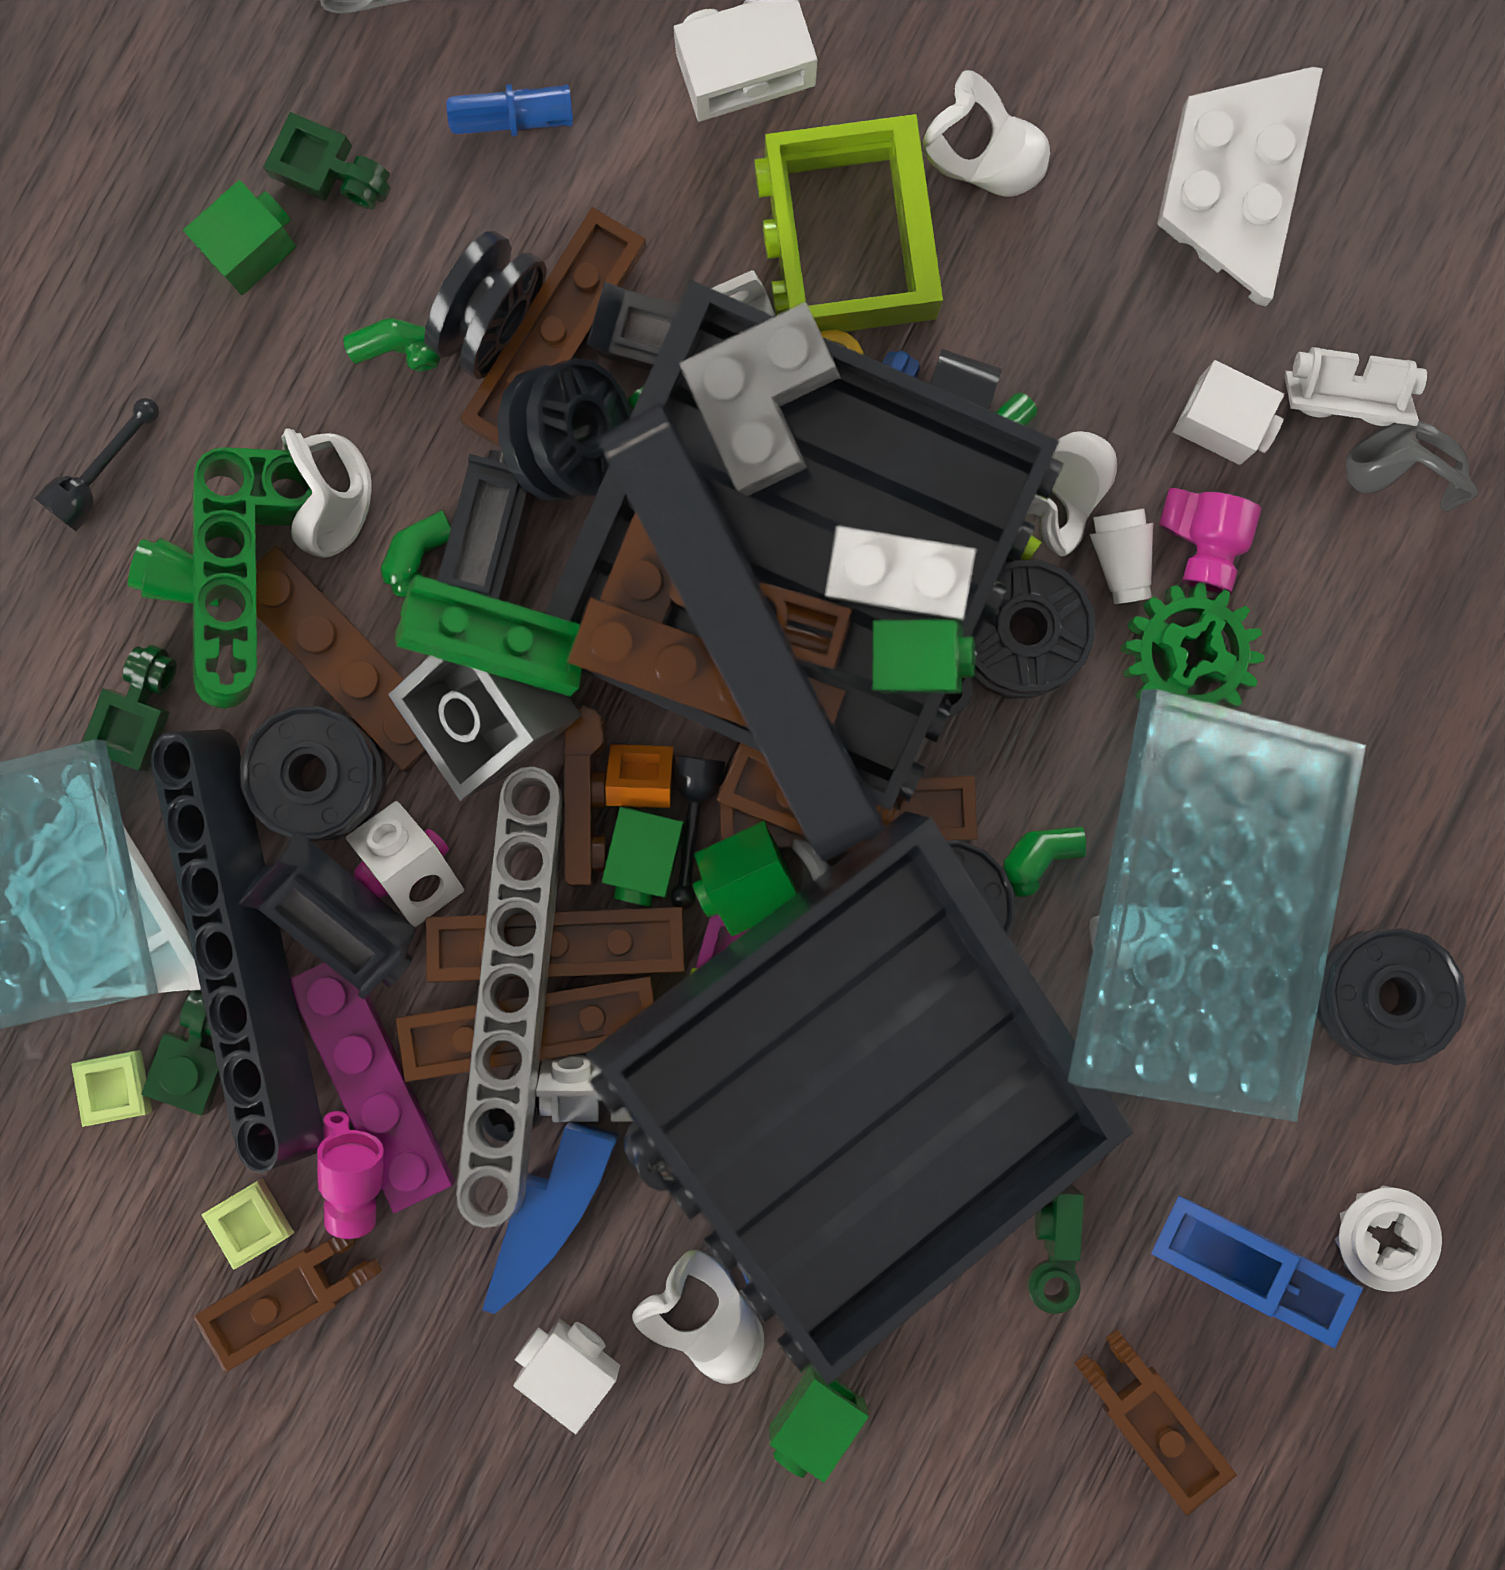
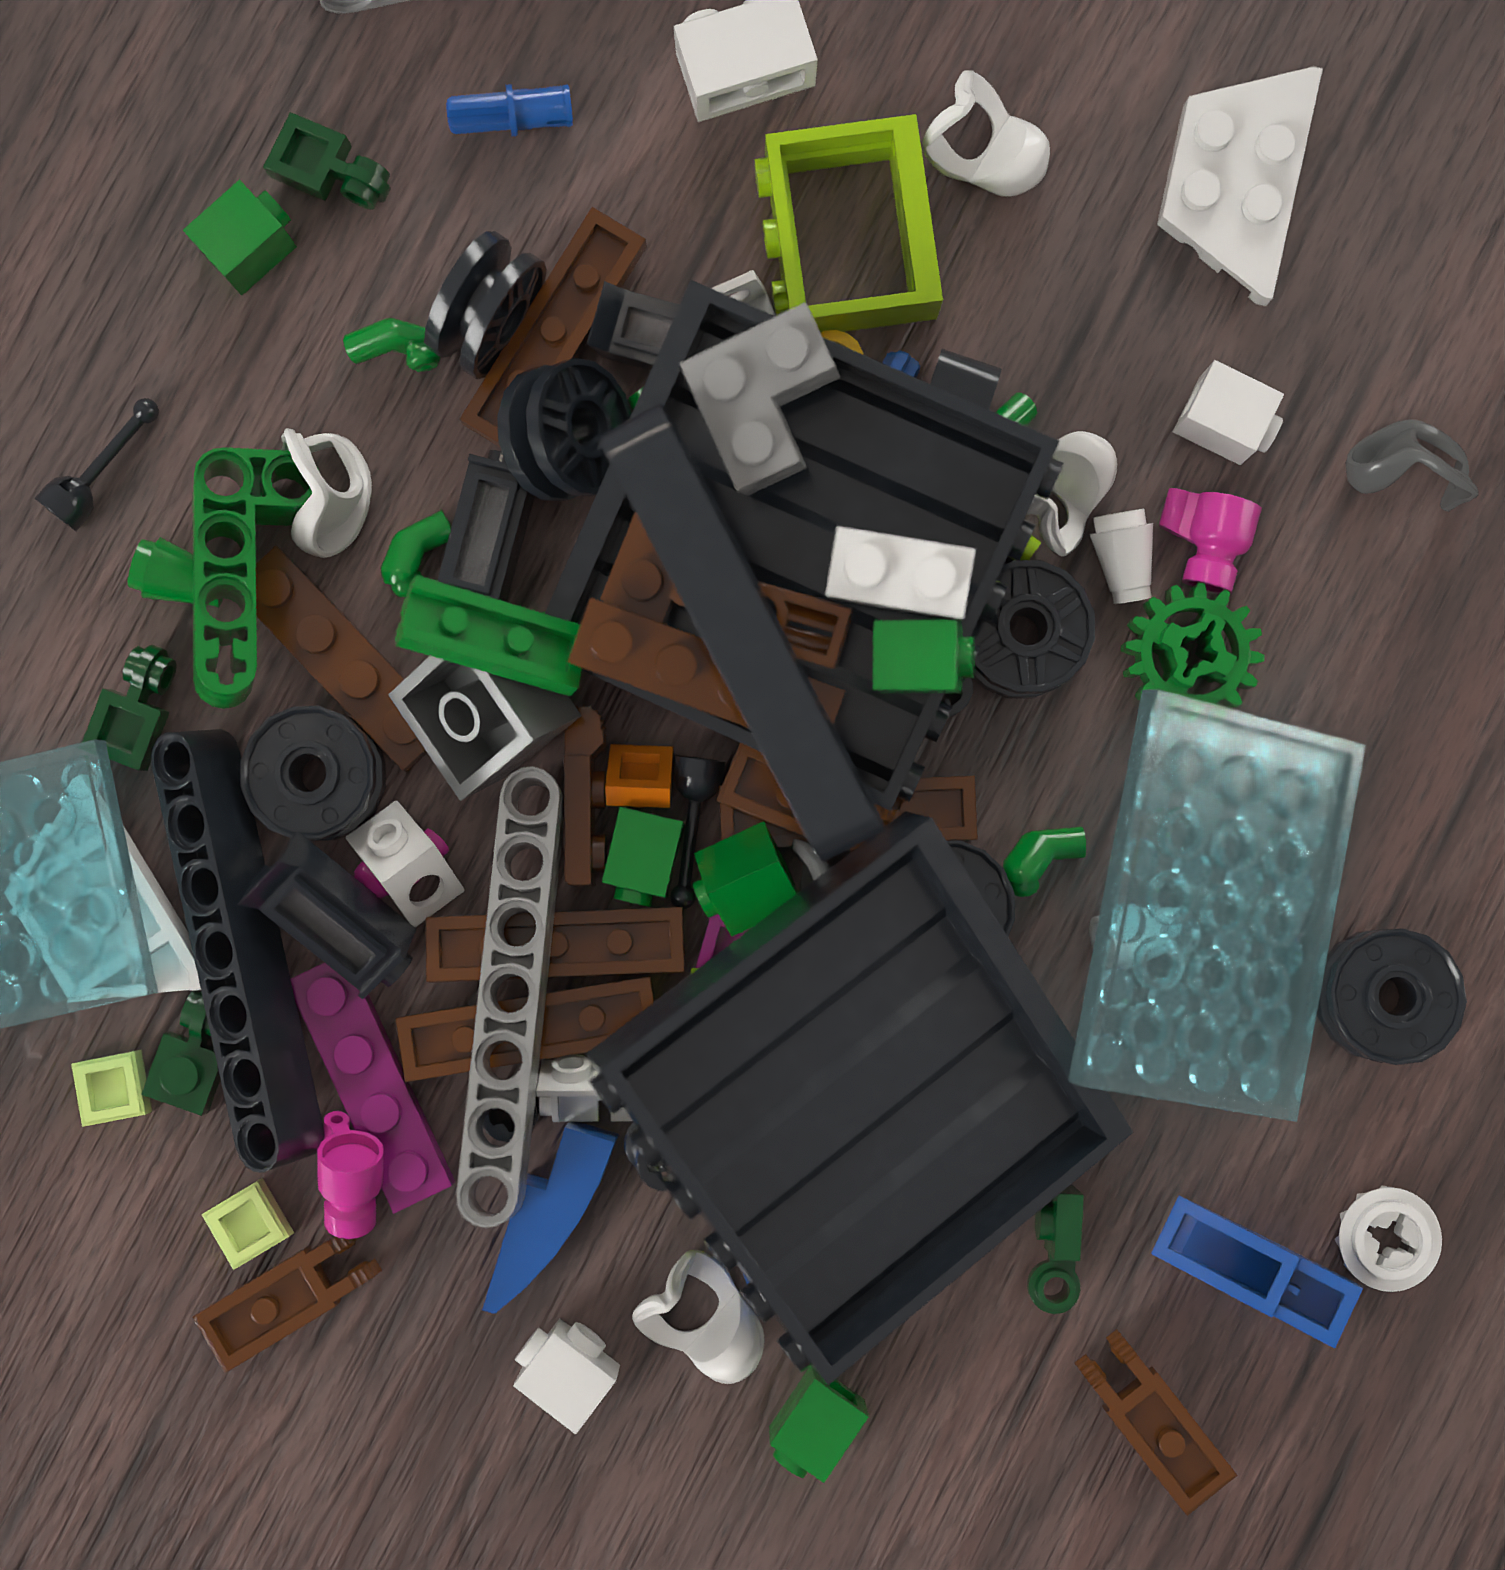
(1326, 385): white hinge -> none

